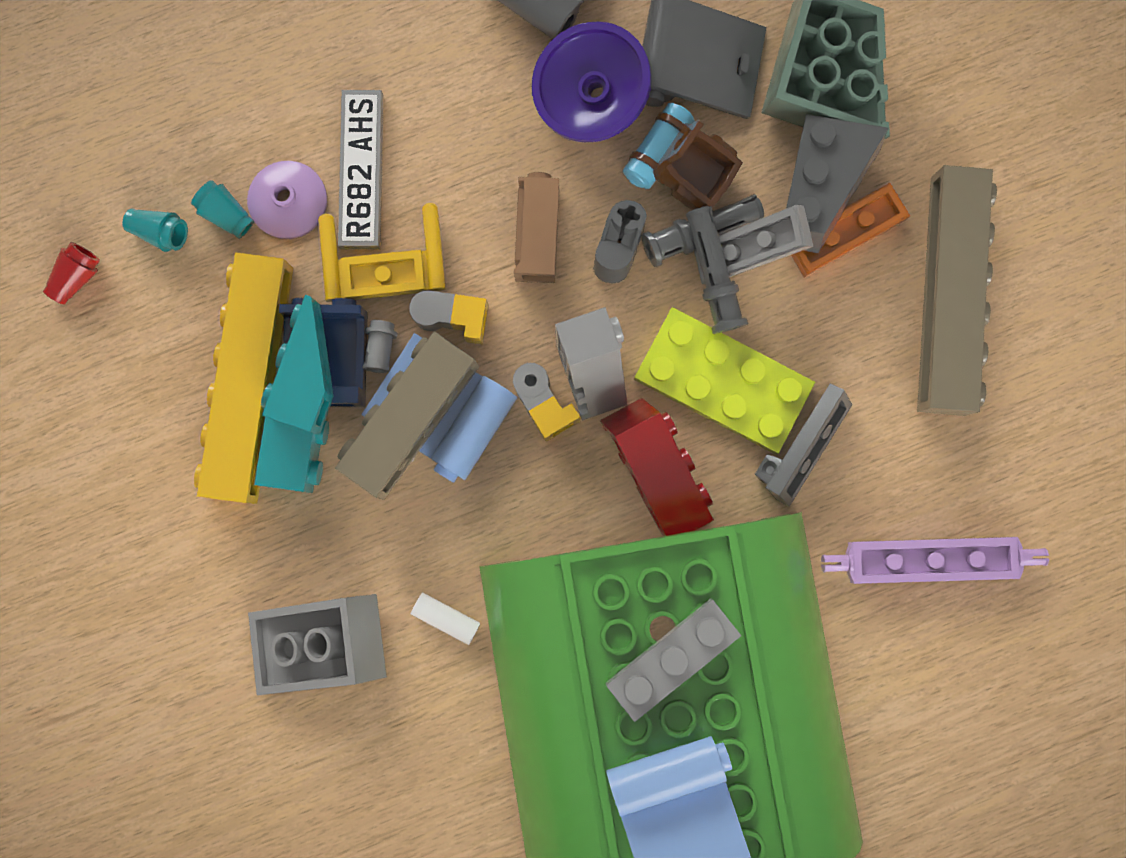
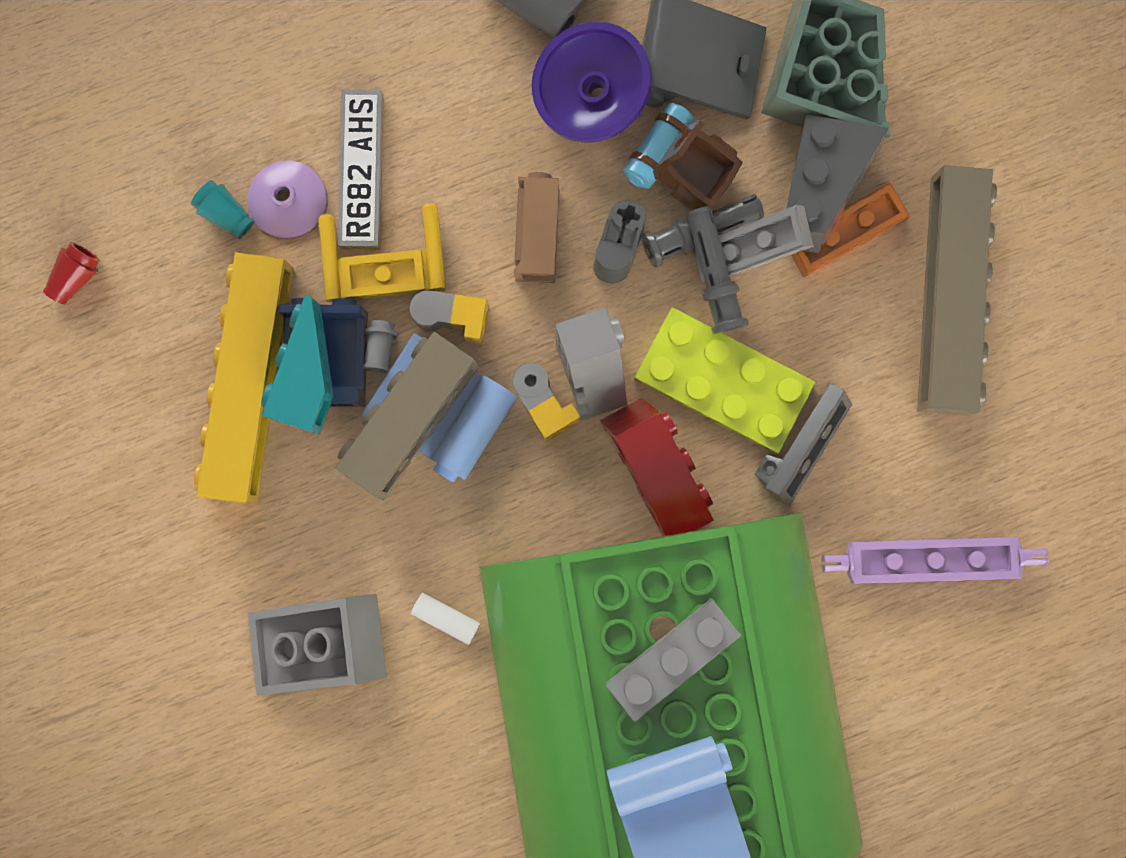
(157, 228): teal cone -> none
(290, 457): teal brick -> none

